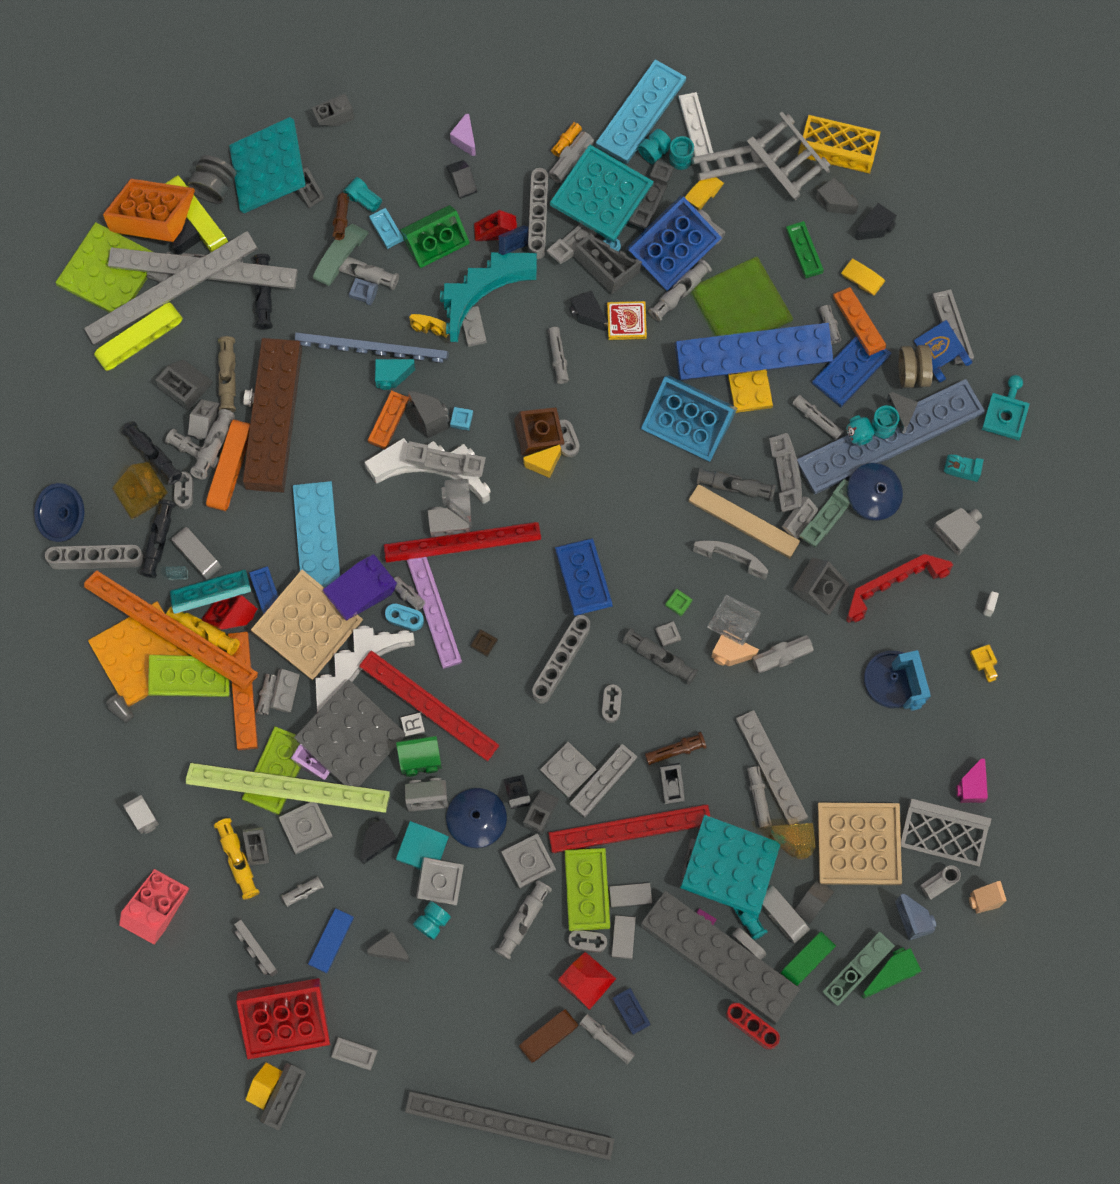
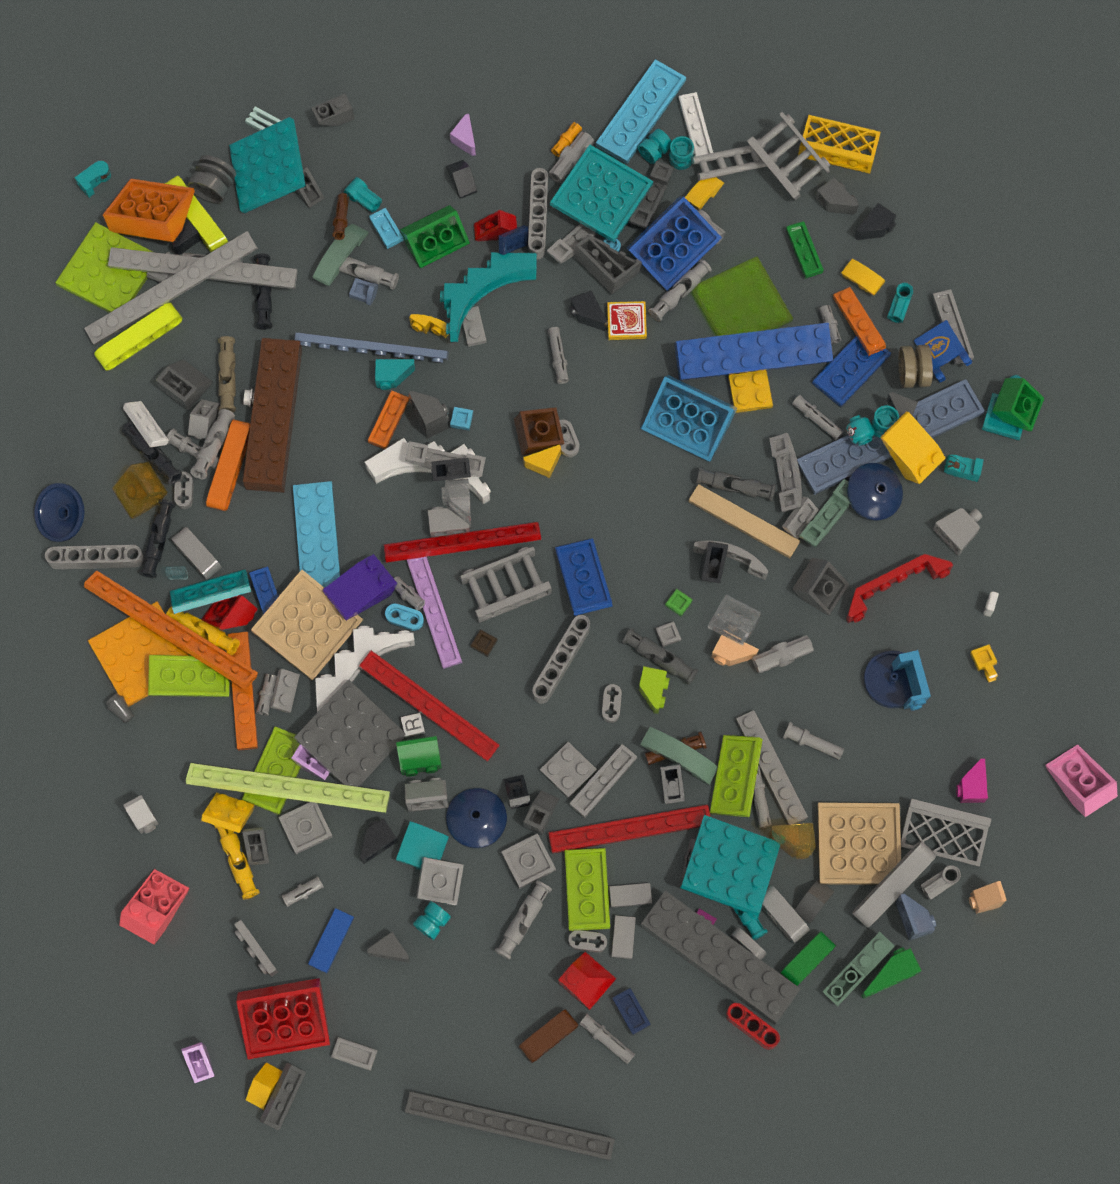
(93, 176): none -> teal leg
(145, 424): none -> white tile
(198, 1062): none -> lavender slope
(227, 812): none -> yellow plate
(254, 115): none -> light aqua tile
(450, 469): none -> black slope
(521, 595): none -> light grey fence
(652, 686): none -> lime slope
(679, 753): none -> sand green slope
(713, 562): none -> black slope
(736, 776): none -> lime tile
(804, 737): none -> light grey pin
(894, 884): none -> light grey beam
(900, 303): none -> teal piece
(912, 448): none -> yellow slope
(1018, 403): none -> green slope
(1082, 780): none -> bright pink slope

